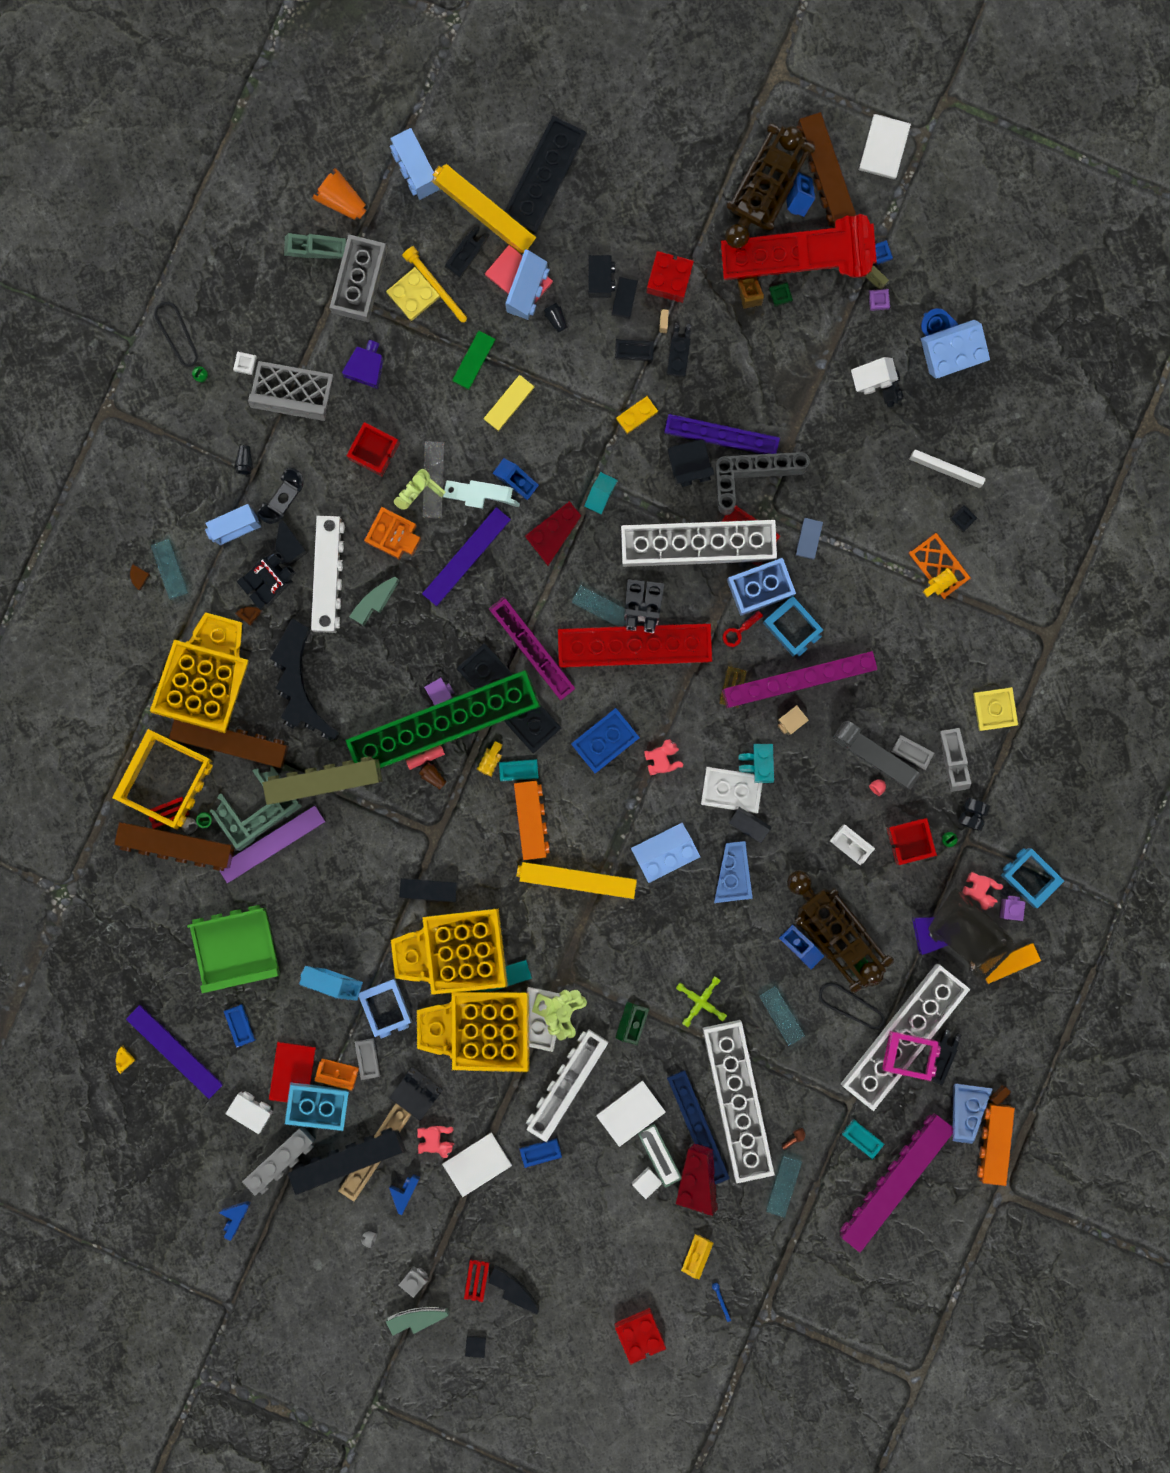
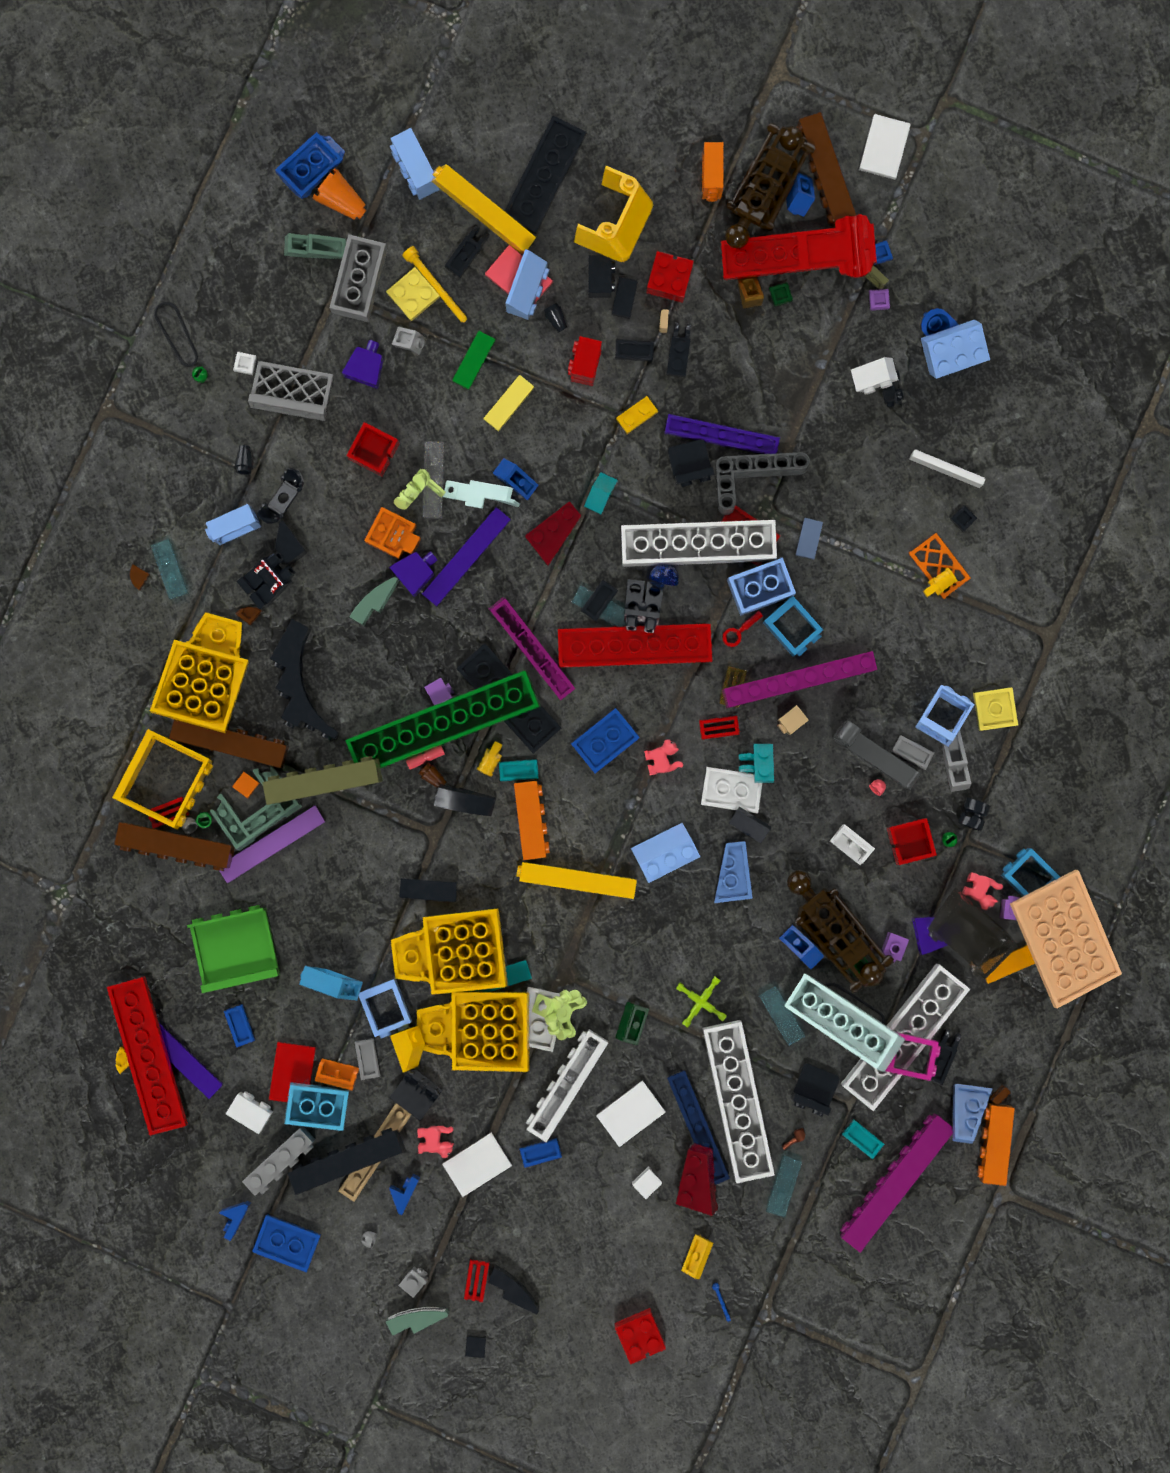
(147, 1055): none -> red plate
(245, 784): none -> orange tile
(286, 1243): none -> blue plate
(310, 164): none -> blue slope
(326, 574): white piece -> none
(408, 340): none -> light grey bracket
(408, 1047): none -> yellow slope
(414, 571): none -> dark purple torso
(464, 800): none -> black slope
(586, 360): none -> red piece
(599, 600): none -> black tile
(619, 239): none -> yellow windscreen
(659, 1155): slope -> none
(665, 574): none -> clear blue piece
(703, 730): none -> red tile
(712, 171): none -> orange window
(815, 1089): none -> black bracket
(844, 1022): none -> light aqua brick
(894, 946): none -> medium lavender brick
(937, 731): none -> light blue window
(1066, 938): none -> light nougat plate

